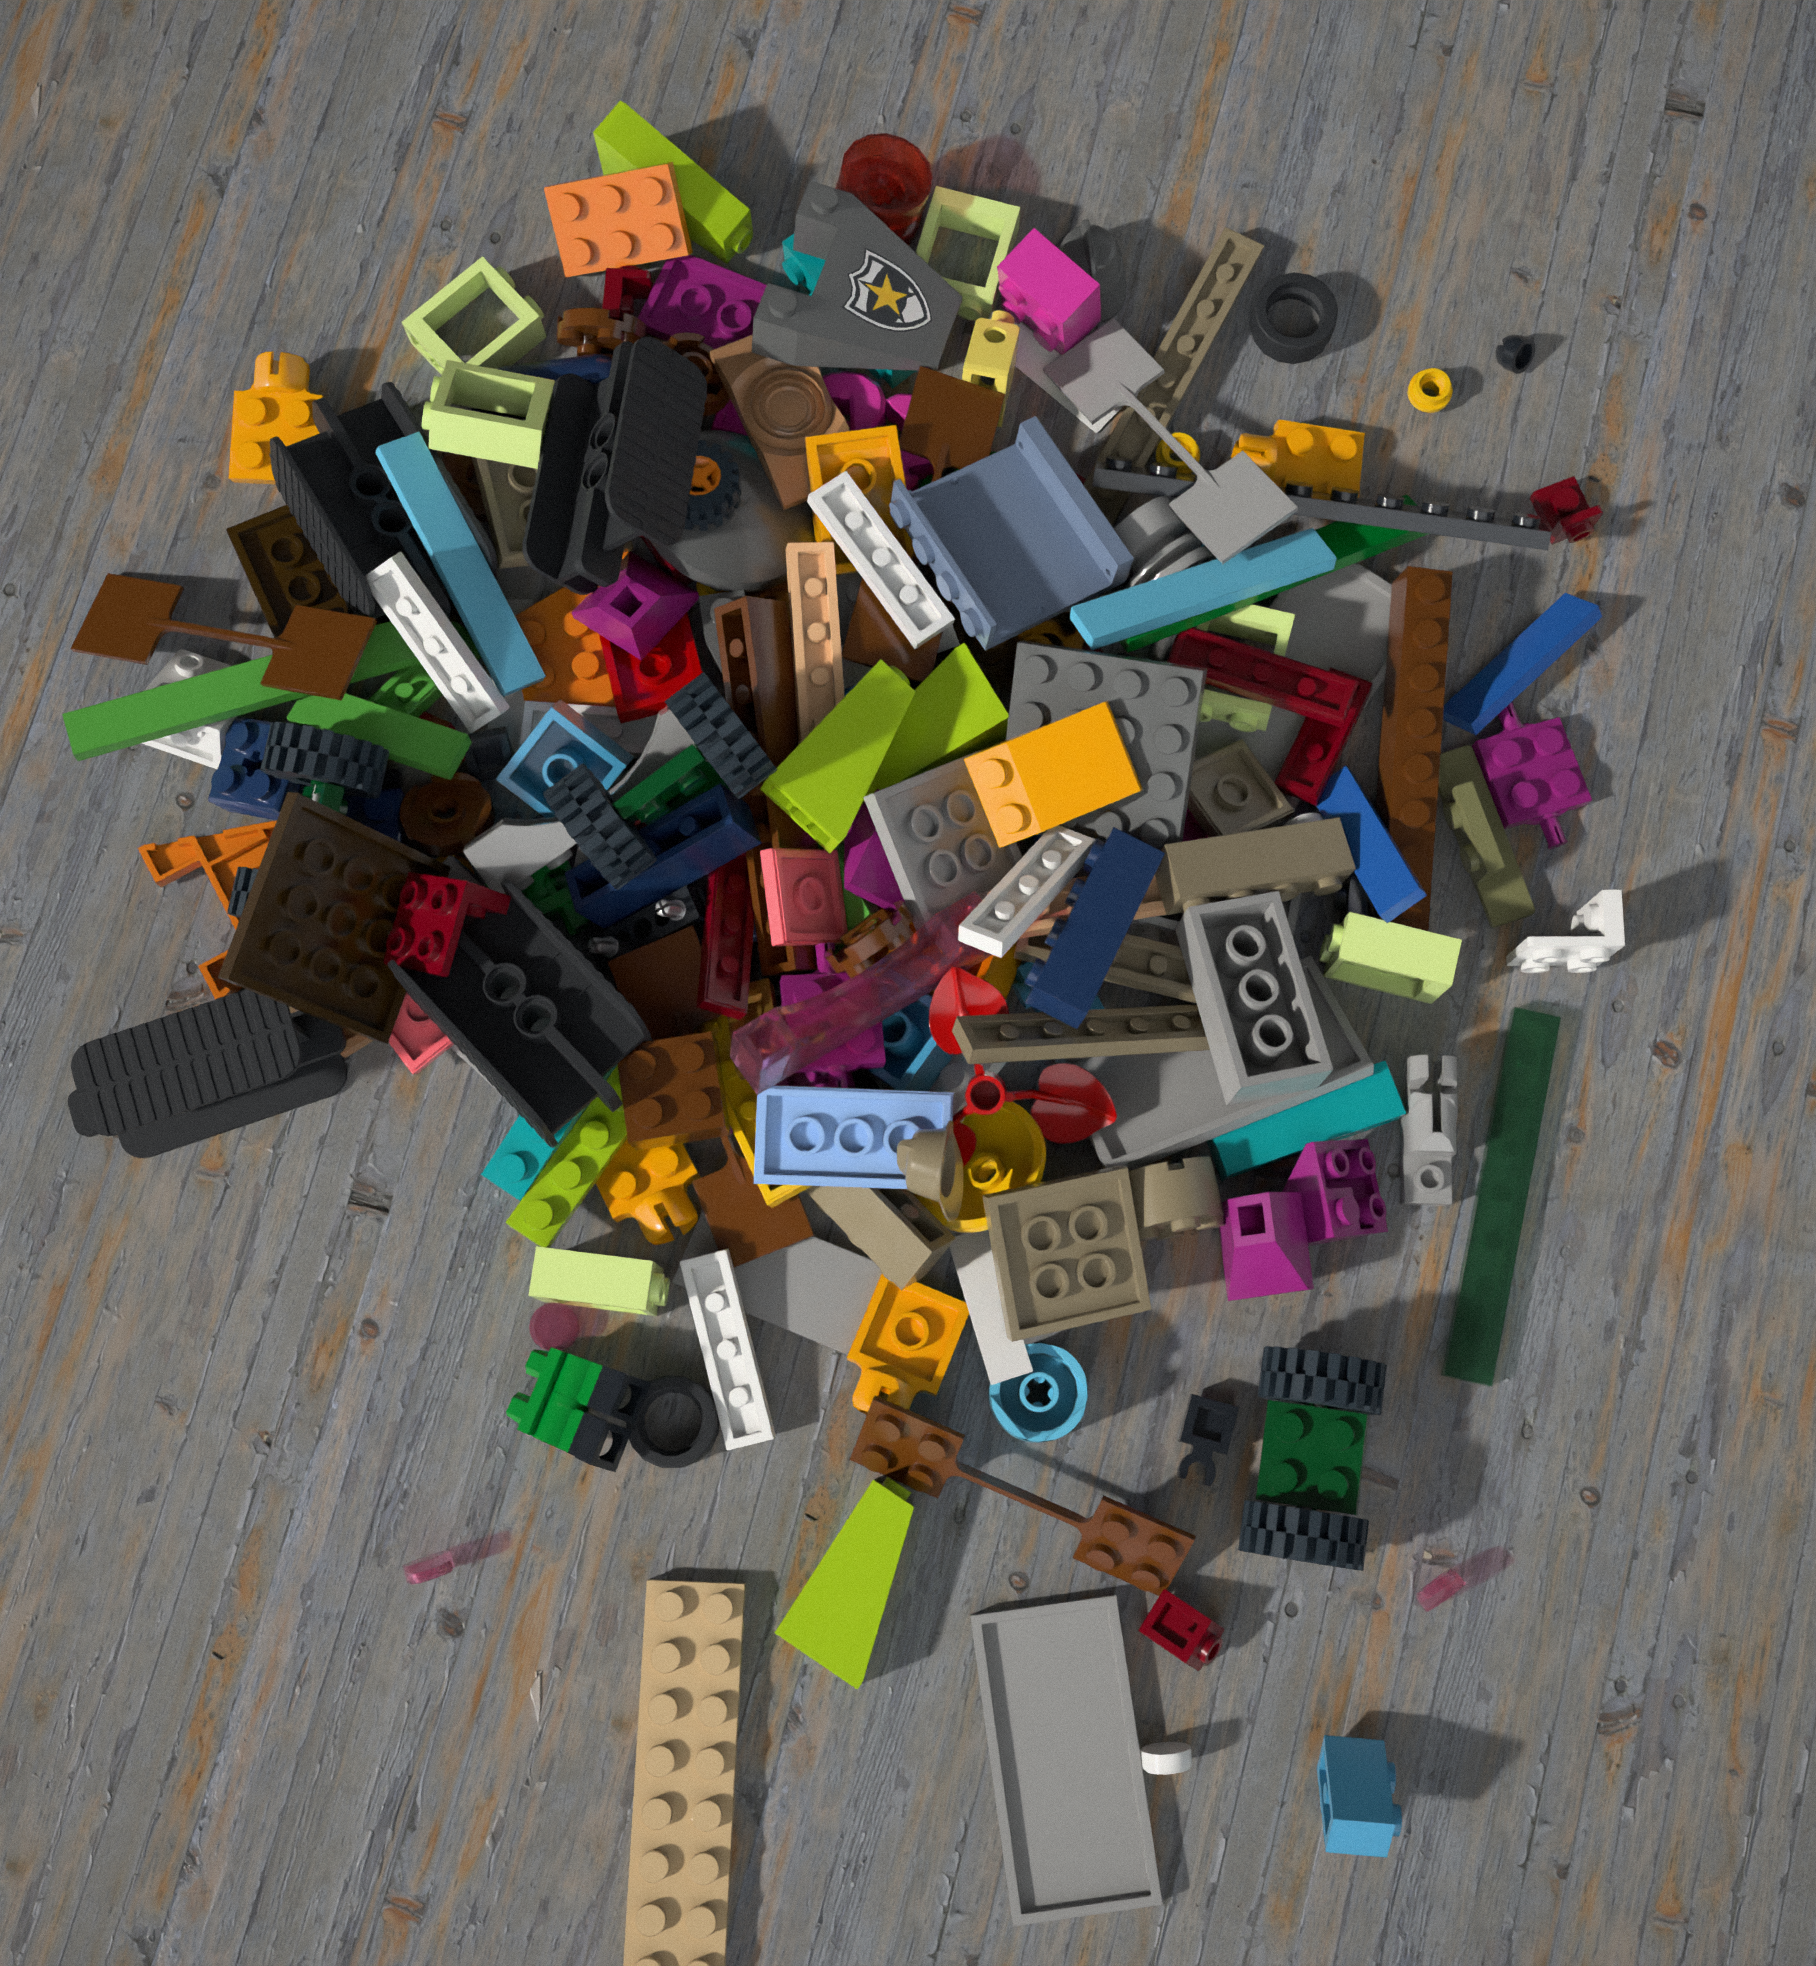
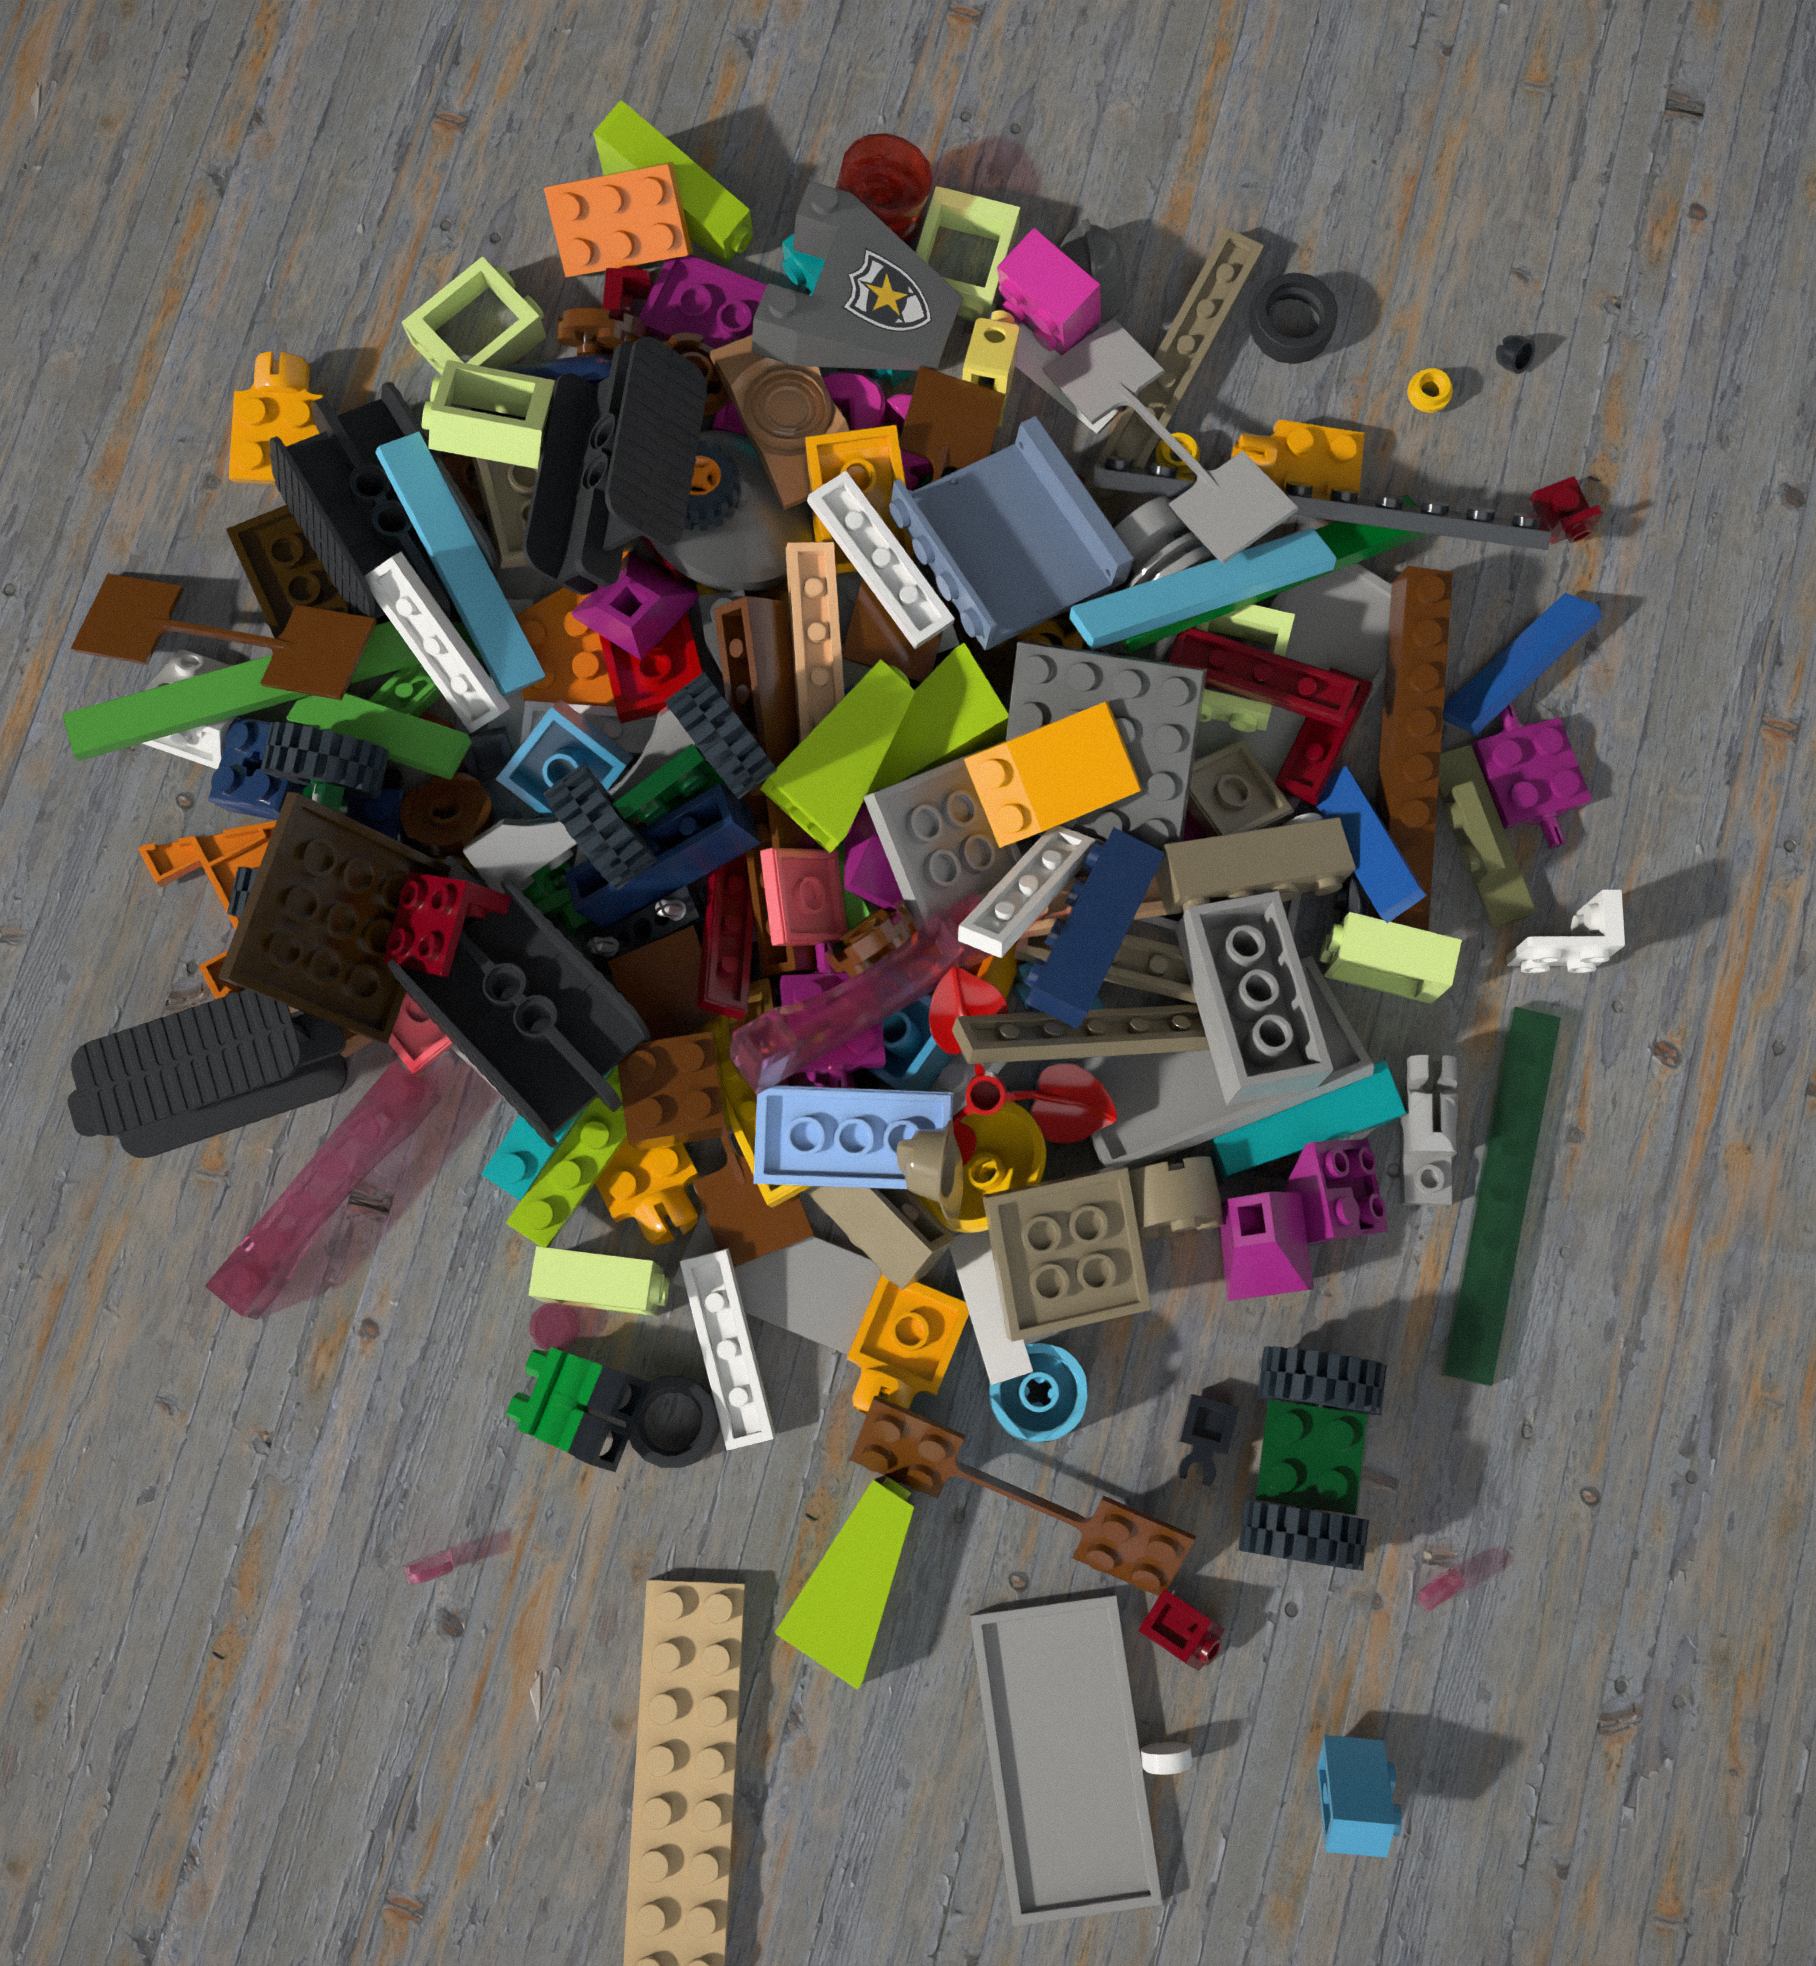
(282, 1236): none -> clear pink arch

